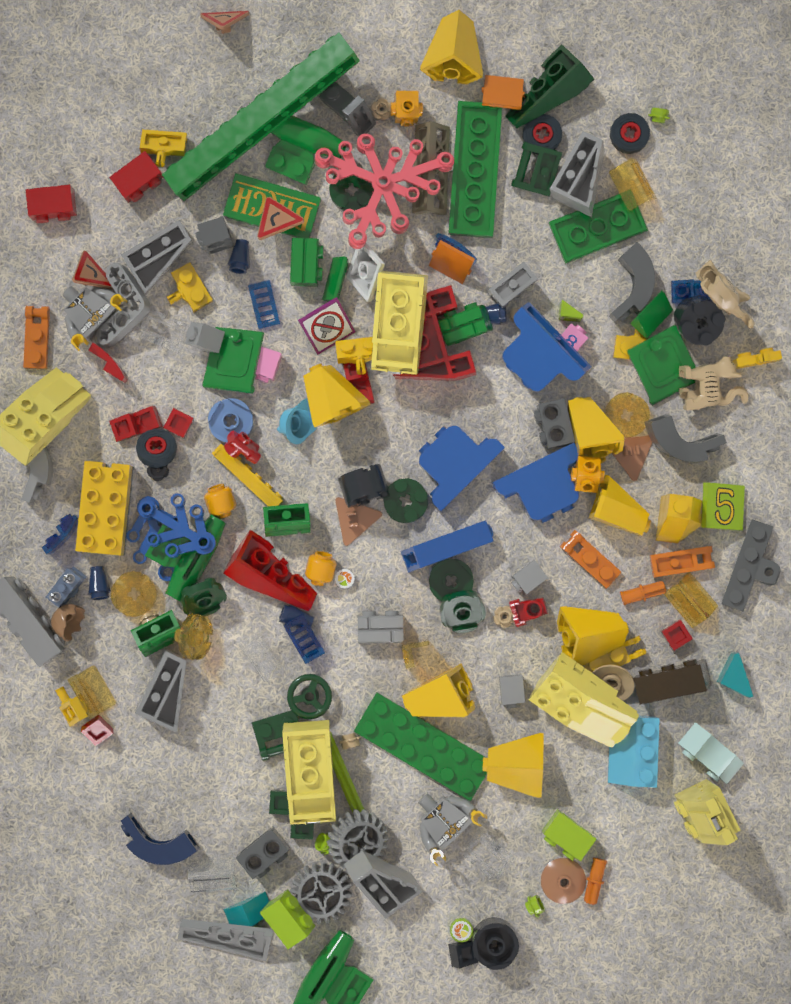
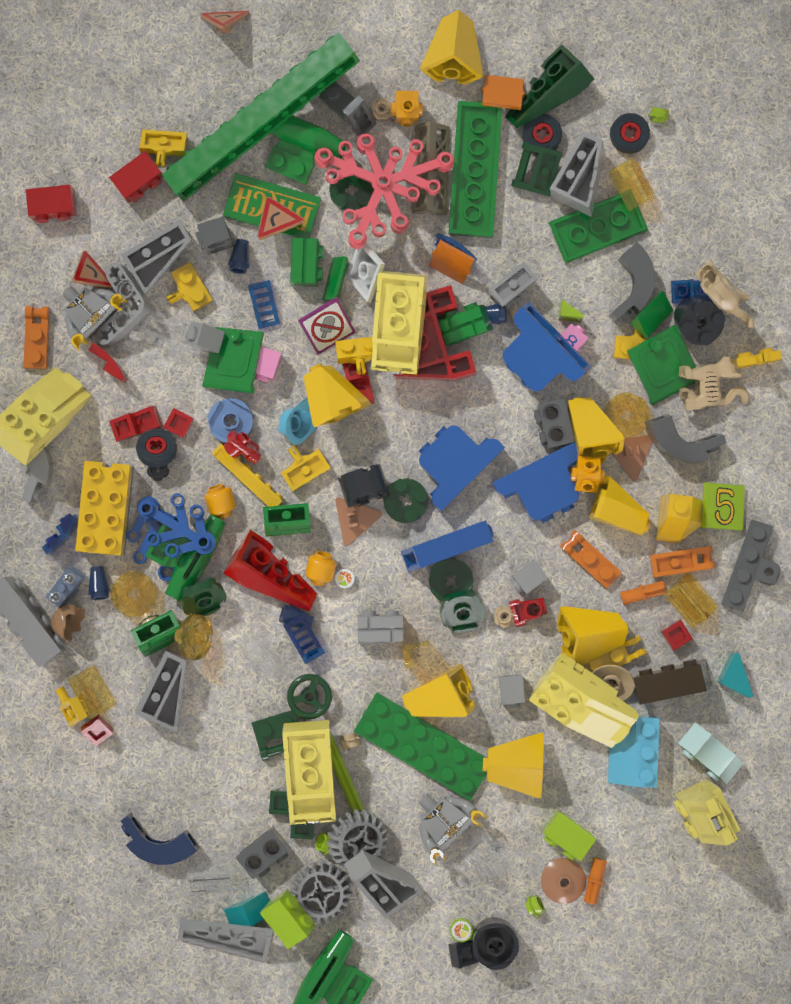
(304, 468): none -> yellow plate

